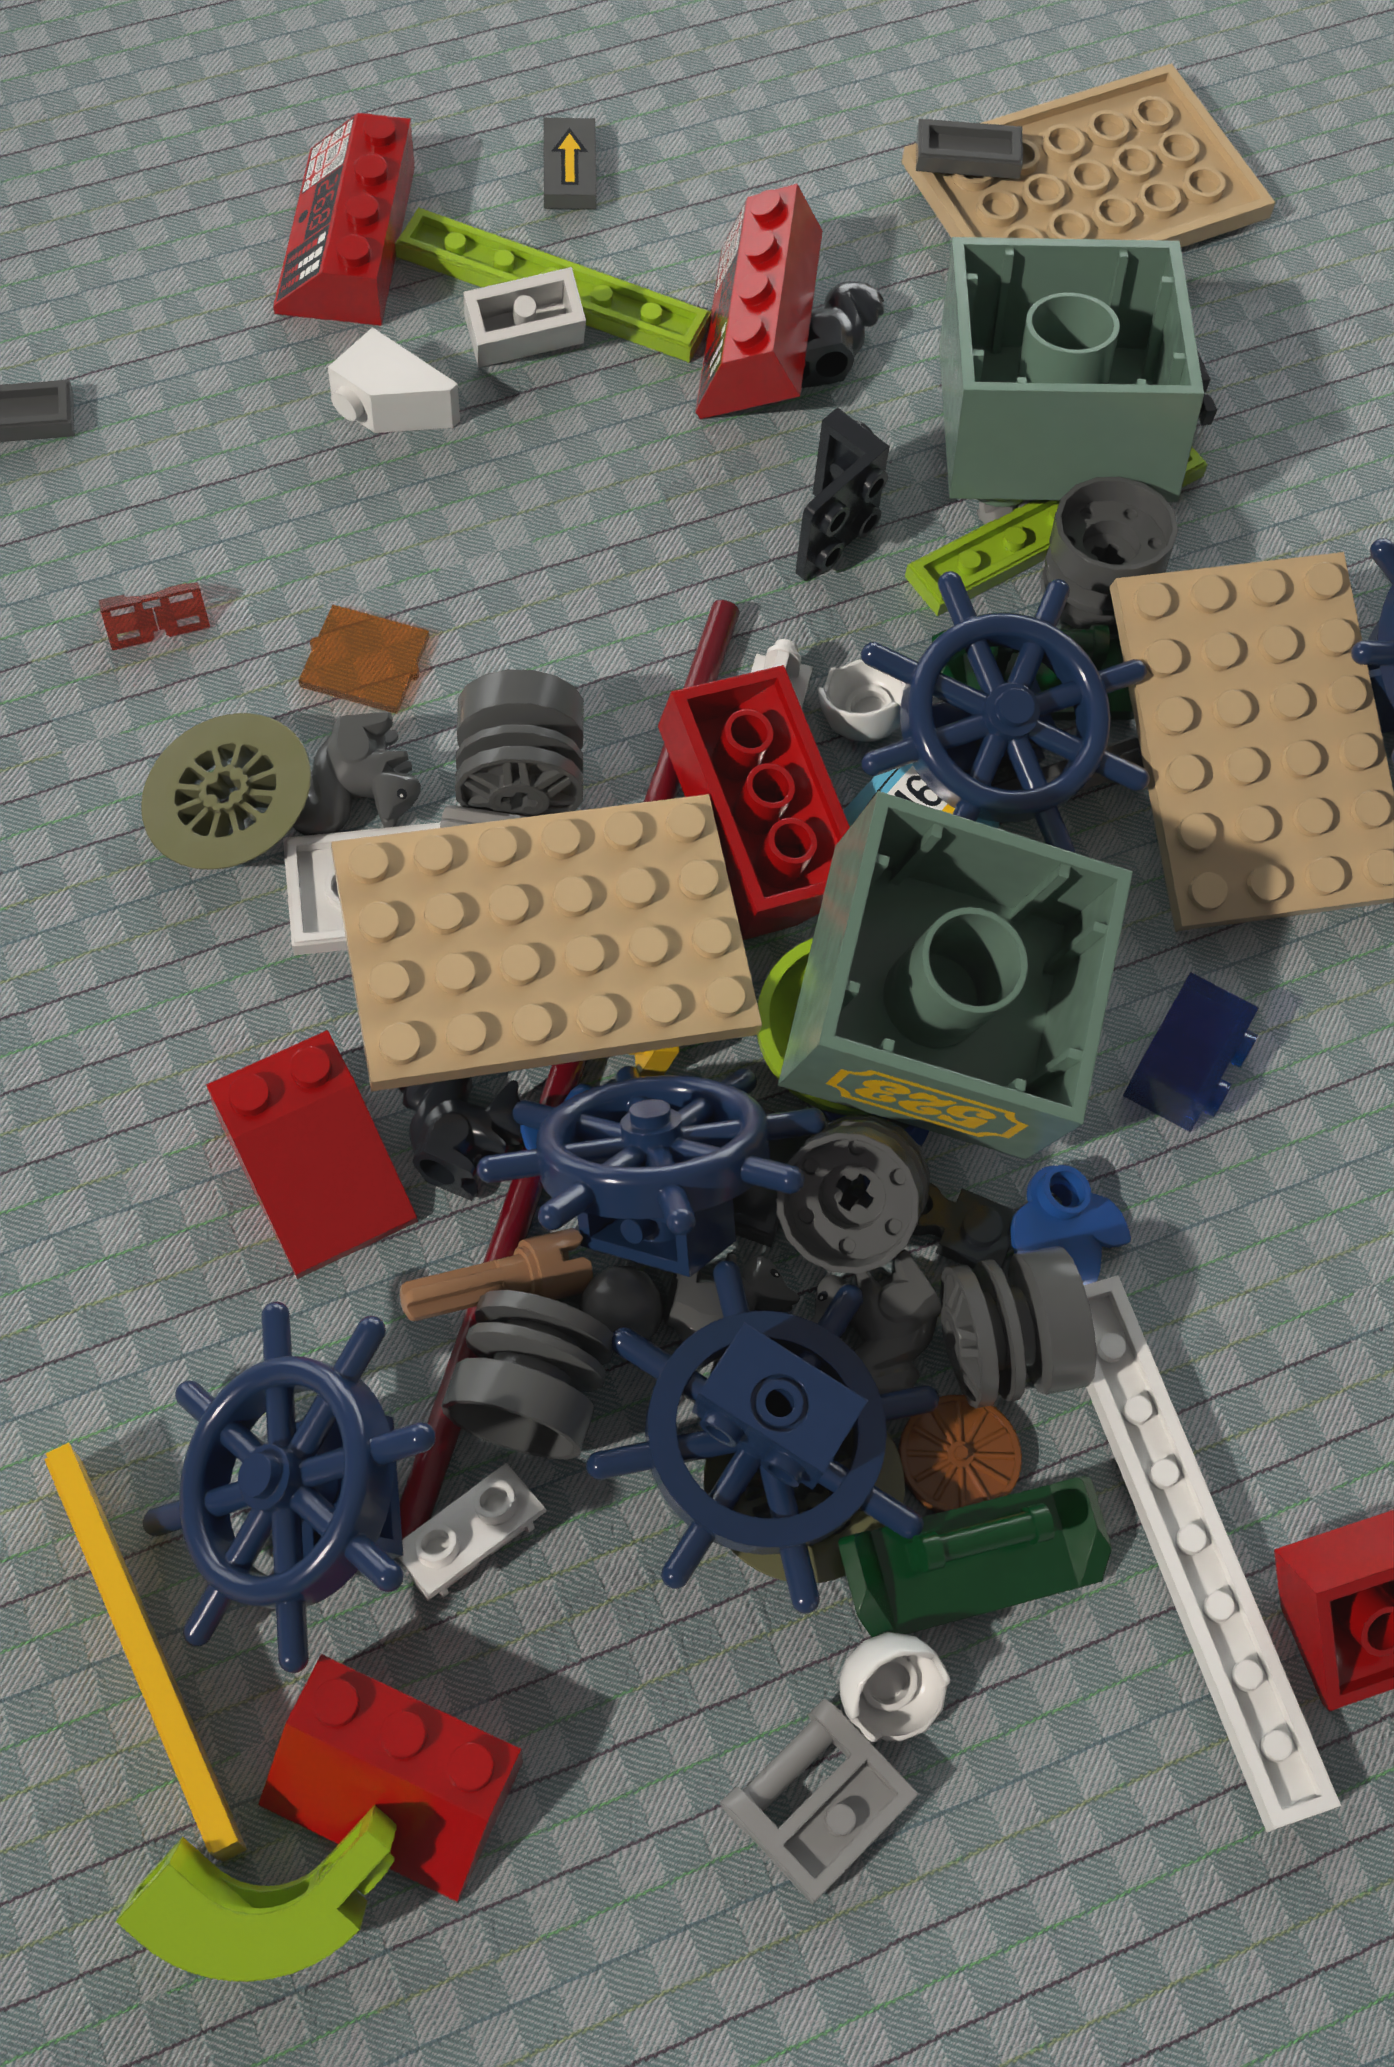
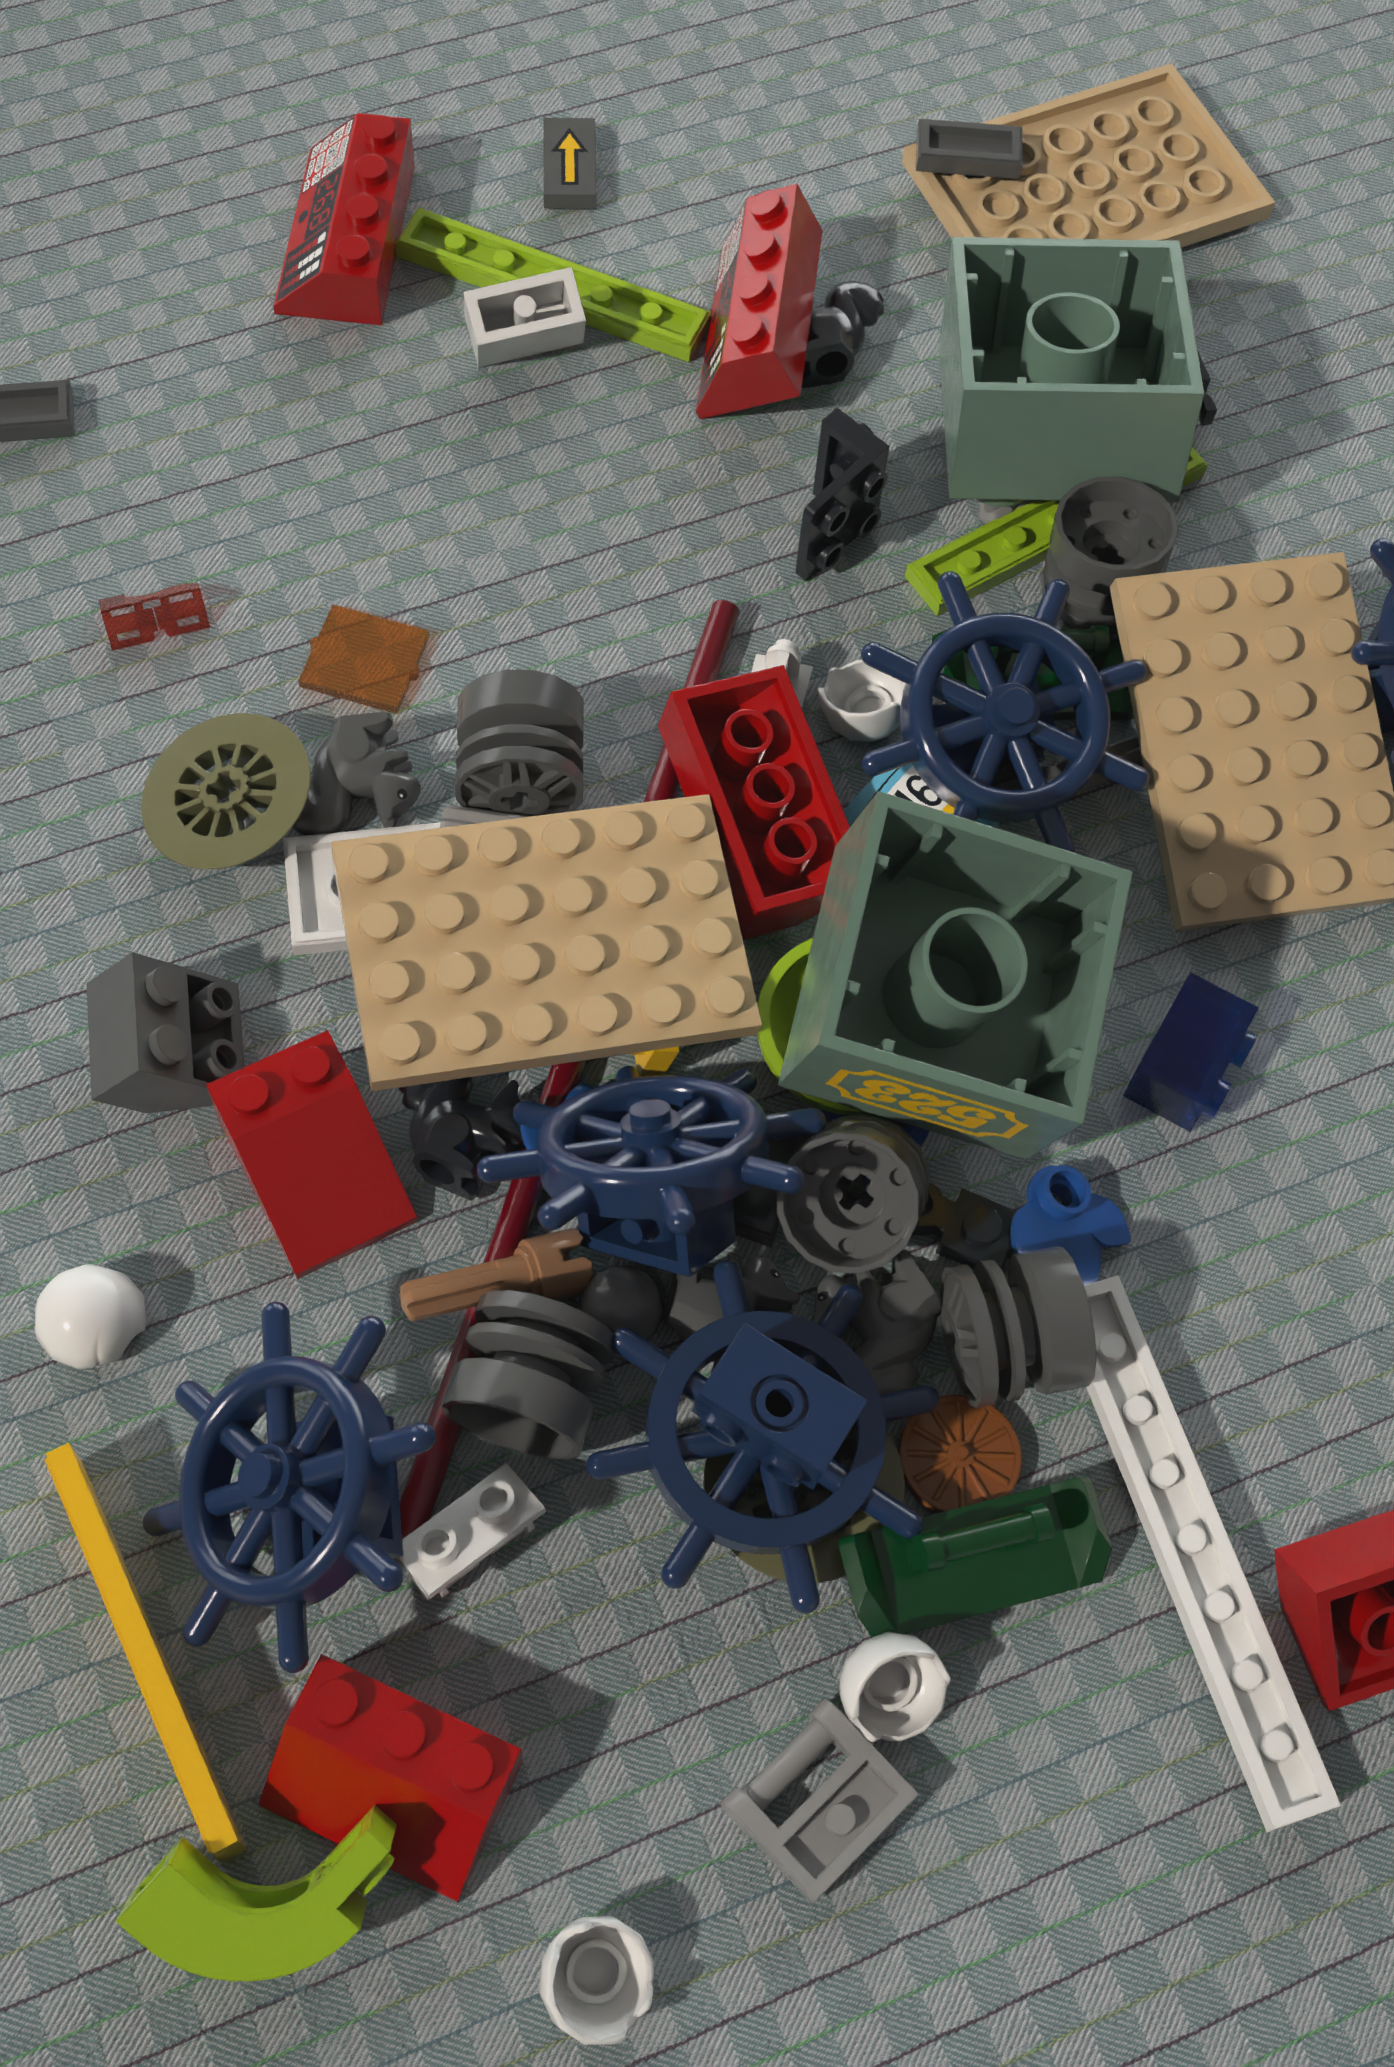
(89, 1316): none -> white hair
(160, 1034): none -> dark grey slope
(391, 388): white slope -> none
(597, 1980): none -> white hair

